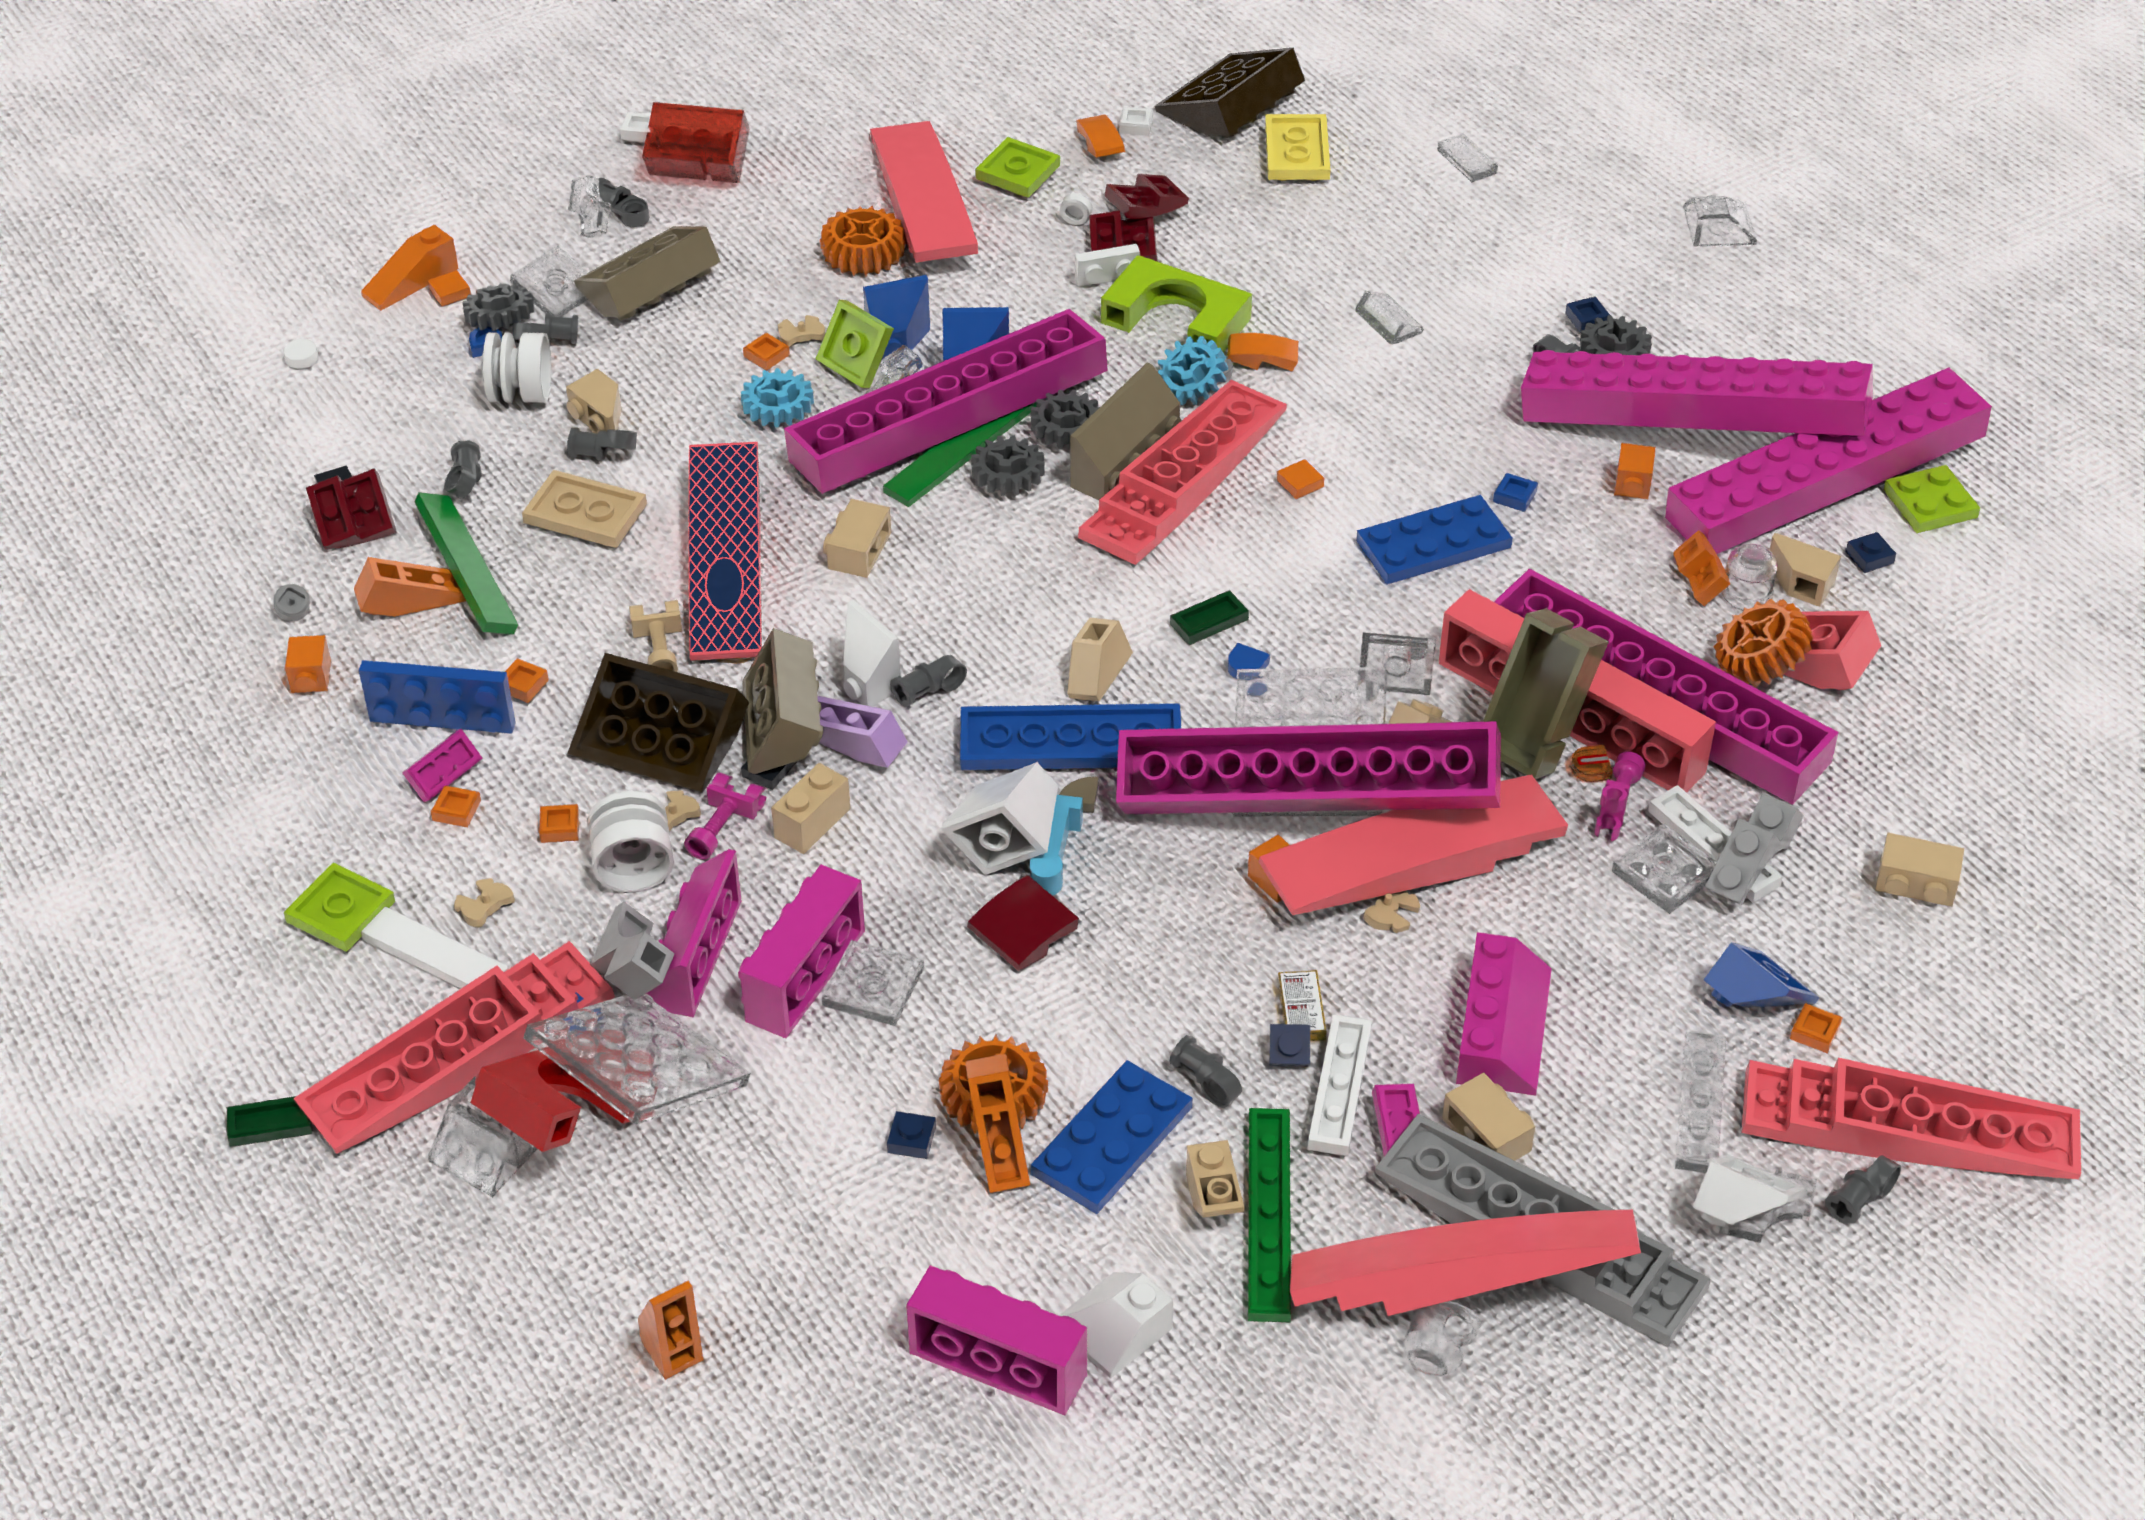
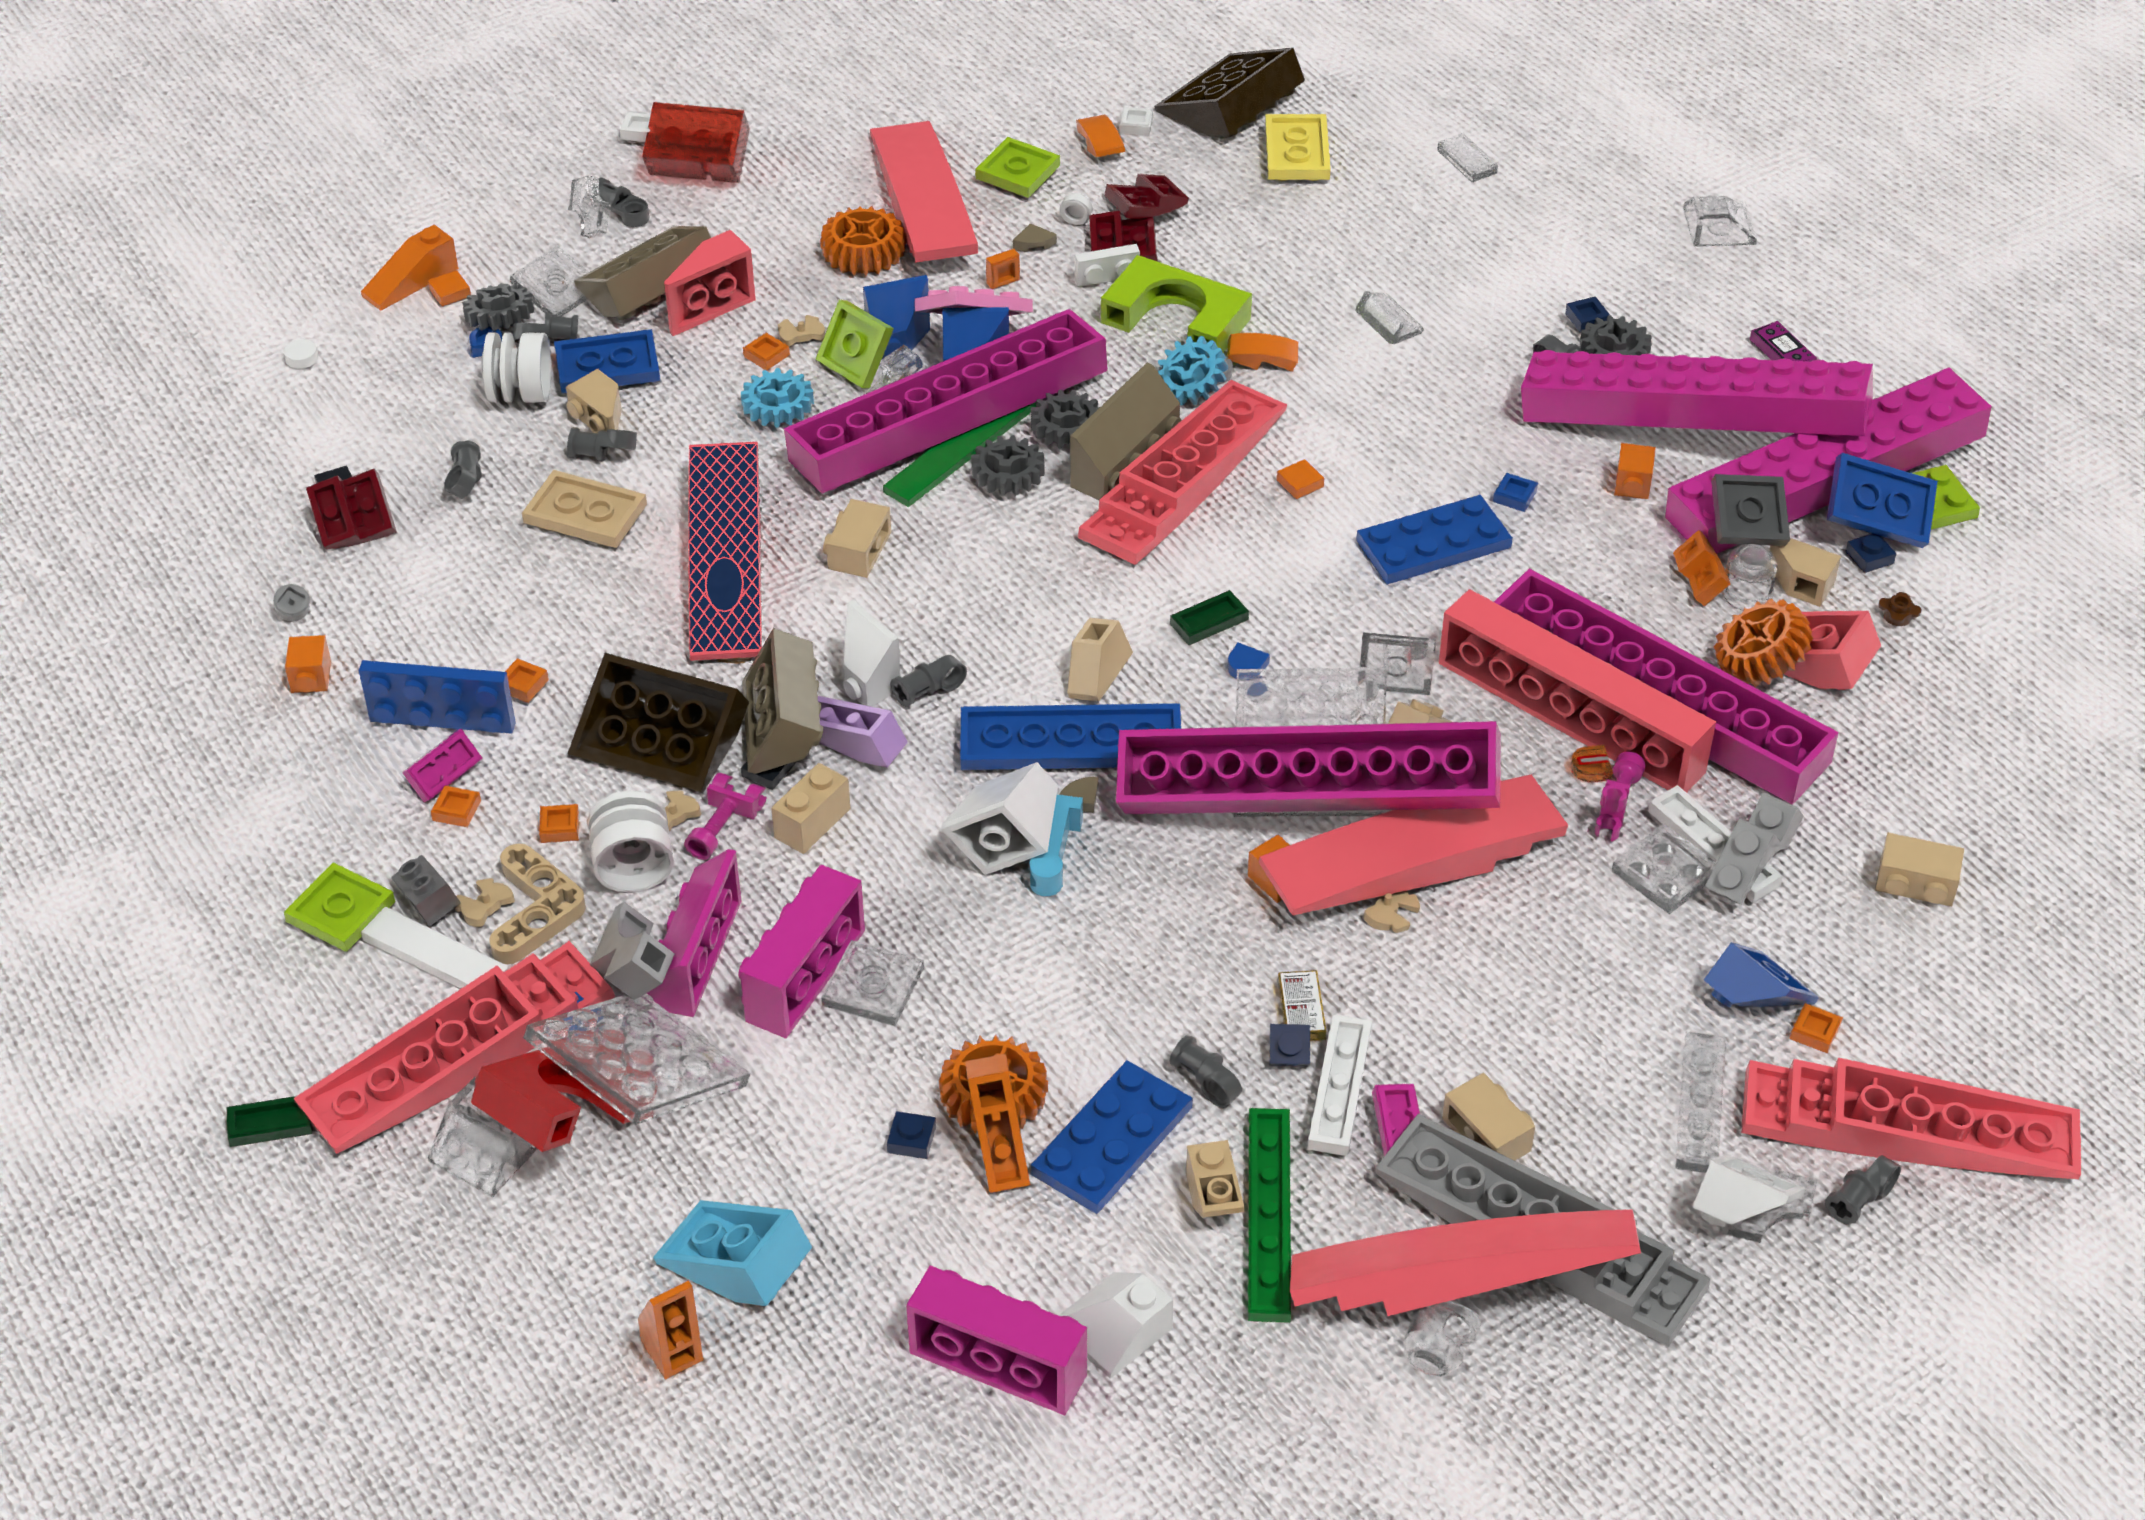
(404, 588): orange slope -> none
(425, 889): none -> flat silver plate
(466, 563): tile -> none
(546, 904): none -> tan beam
(623, 357): none -> blue plate
(657, 626): tan bar -> none
(710, 282): none -> coral slope
(736, 1250): none -> medium azure slope
(961, 298): none -> bright pink plate
(1002, 268): none -> orange tile
(1022, 922): dark red slope -> none
(1034, 237): none -> dark tan tile
(1504, 1014): dark pink slope -> none
(1543, 690): olive piece -> none
(1750, 510): none -> dark grey plate
(1779, 343): none -> tile
(1882, 500): none -> blue plate
(1899, 609): none -> reddish brown plate

